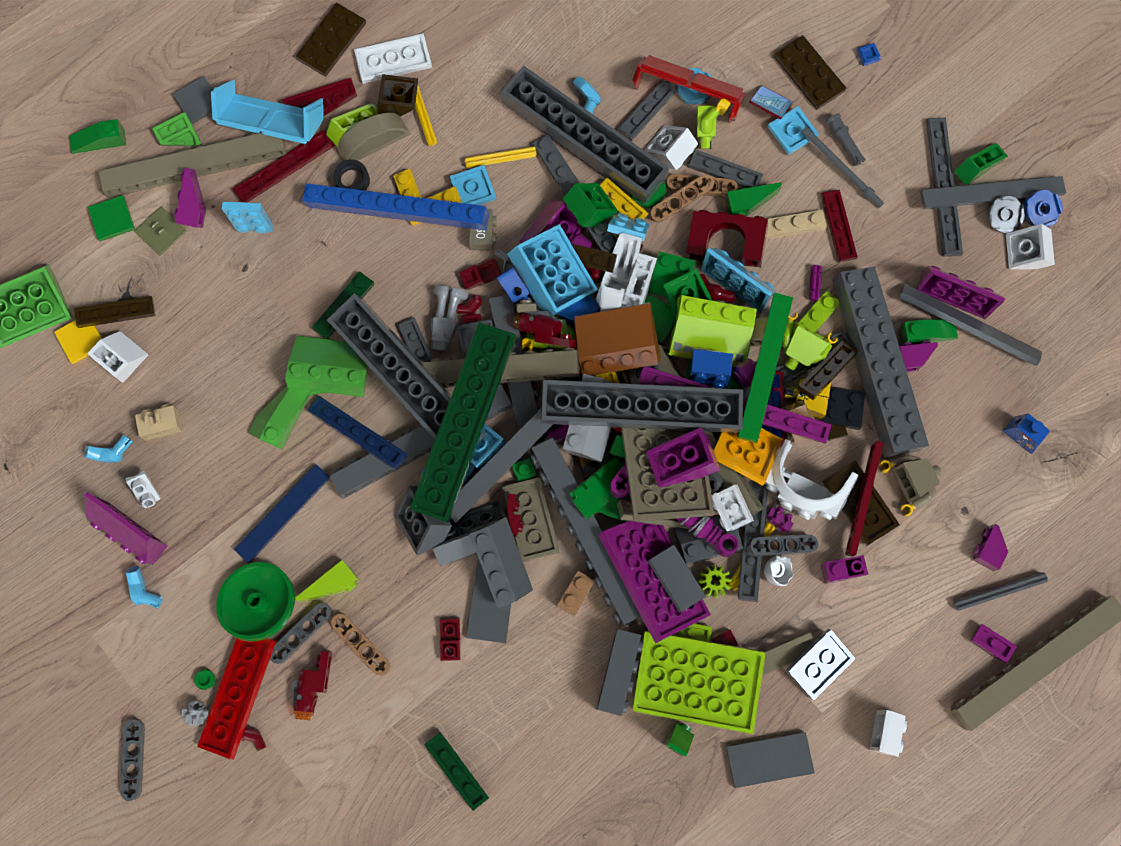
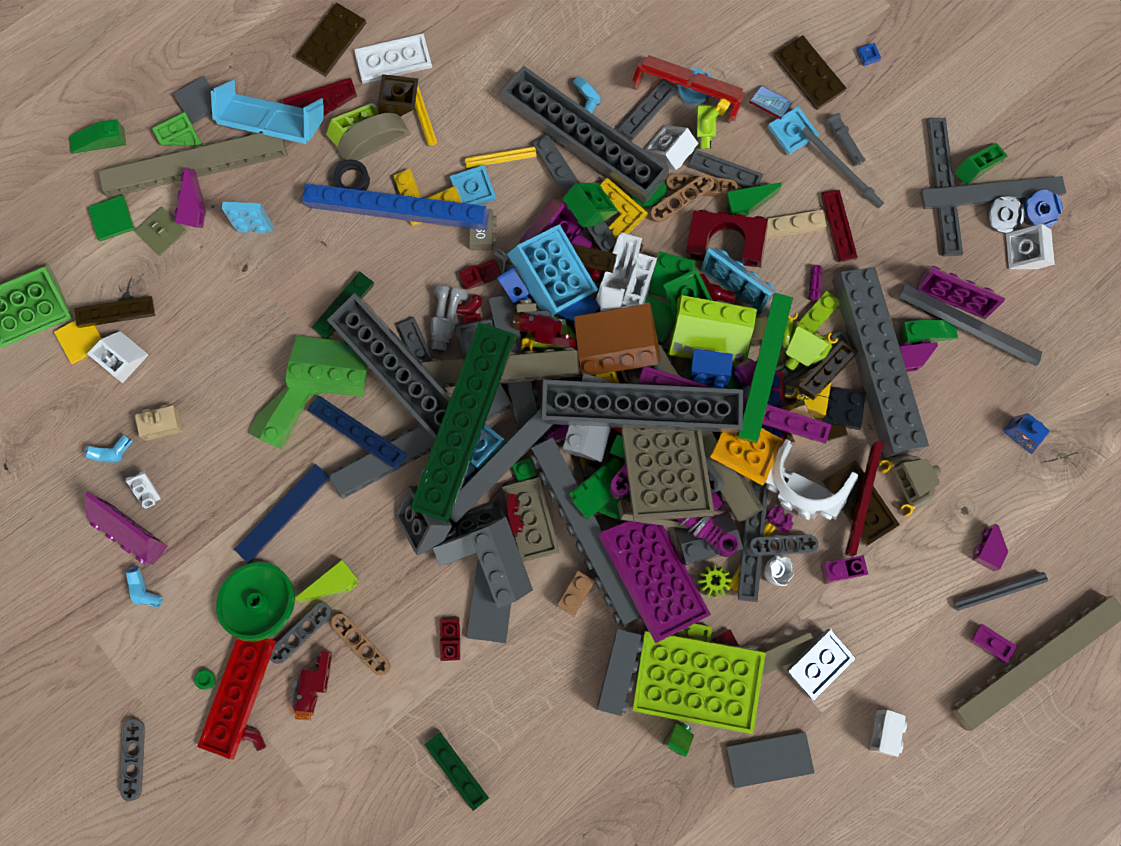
(194, 713): light grey gear -> none
(283, 167): dark red tile -> none
(622, 224): medium azure plate -> none
(676, 578): dark grey slope -> none
(683, 459): magenta slope -> none
(731, 508): white bracket -> none

